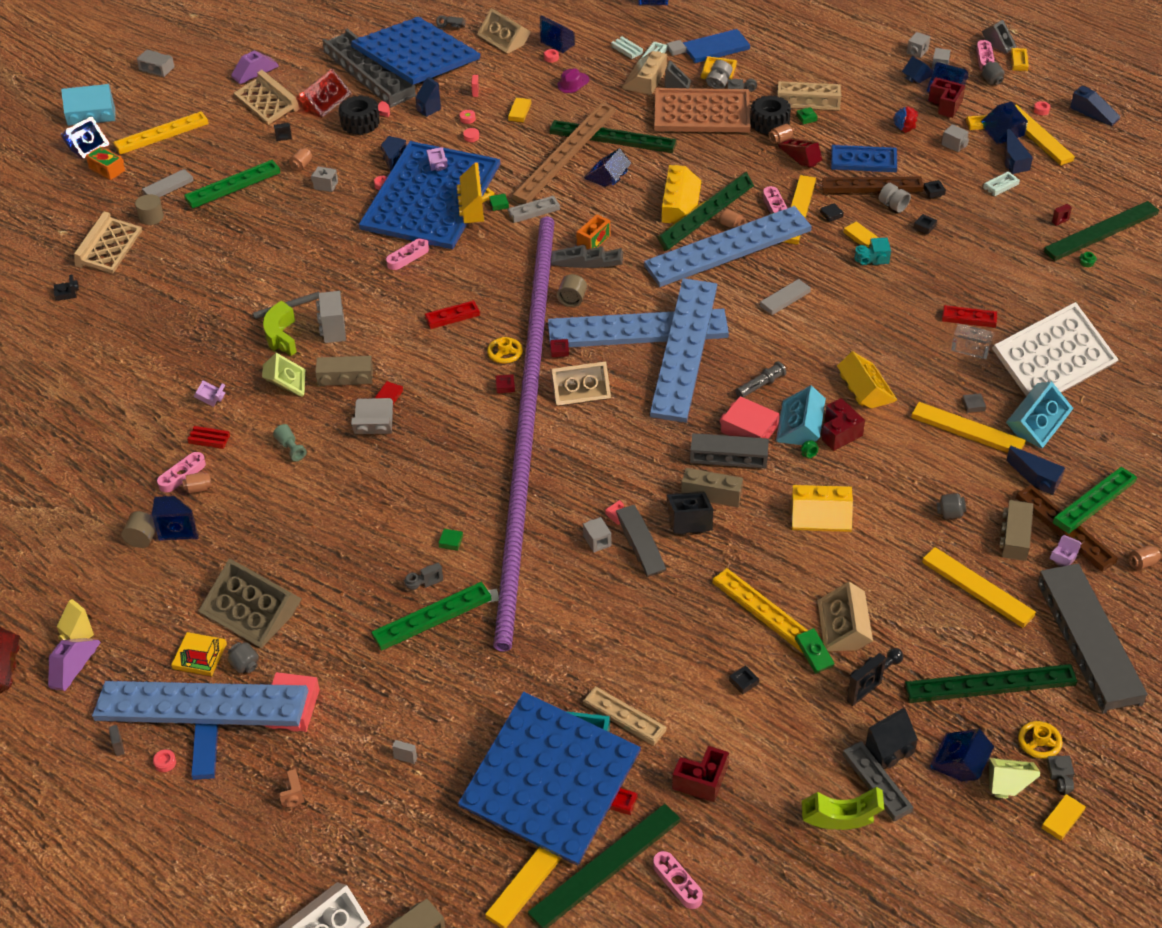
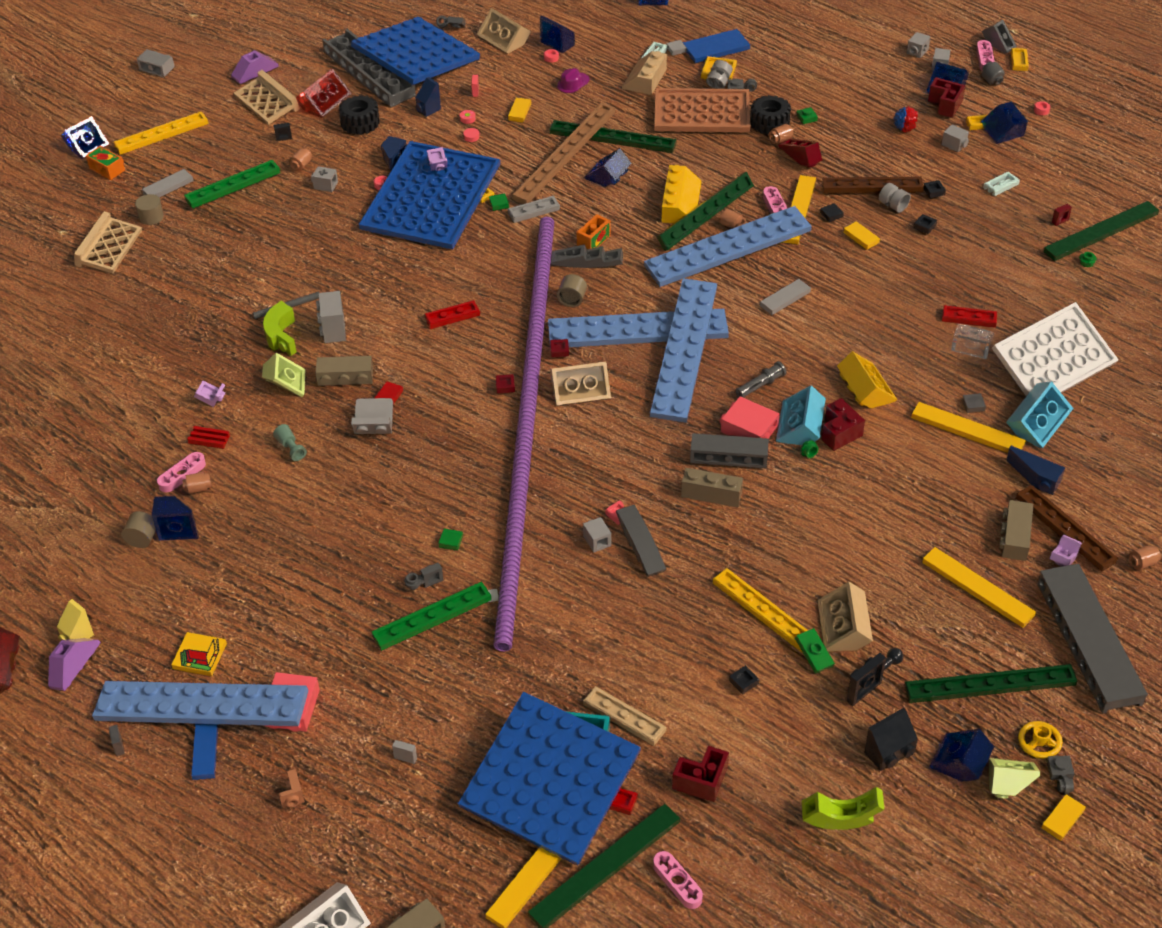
(66, 290): black bracket -> none
(88, 101): medium azure slope -> none
(164, 760): coral tile -> none
(243, 658): dark grey head -> none
(249, 603): dark tan slope -> none
(384, 109): coral tile -> none
(398, 259): bright pink beam -> none
(470, 195): yellow slope -> none
(504, 348): yellow piece -> none
(627, 47): light aqua tile -> none
(675, 77): dark grey slope -> none
(690, 512): black slope -> none
(820, 95): tan fence -> none
(822, 508): yellow slope -> none
(864, 158): blue tile -> none
(875, 776): dark grey plate -> none
(878, 252): teal brick -> none
(917, 70): dark blue slope -> none
(951, 506): dark grey head -> none
(1016, 155): dark blue slope -> none
(1046, 141): yellow tile -> none
(1093, 105): dark blue slope -> none
(1094, 500): green plate -> none

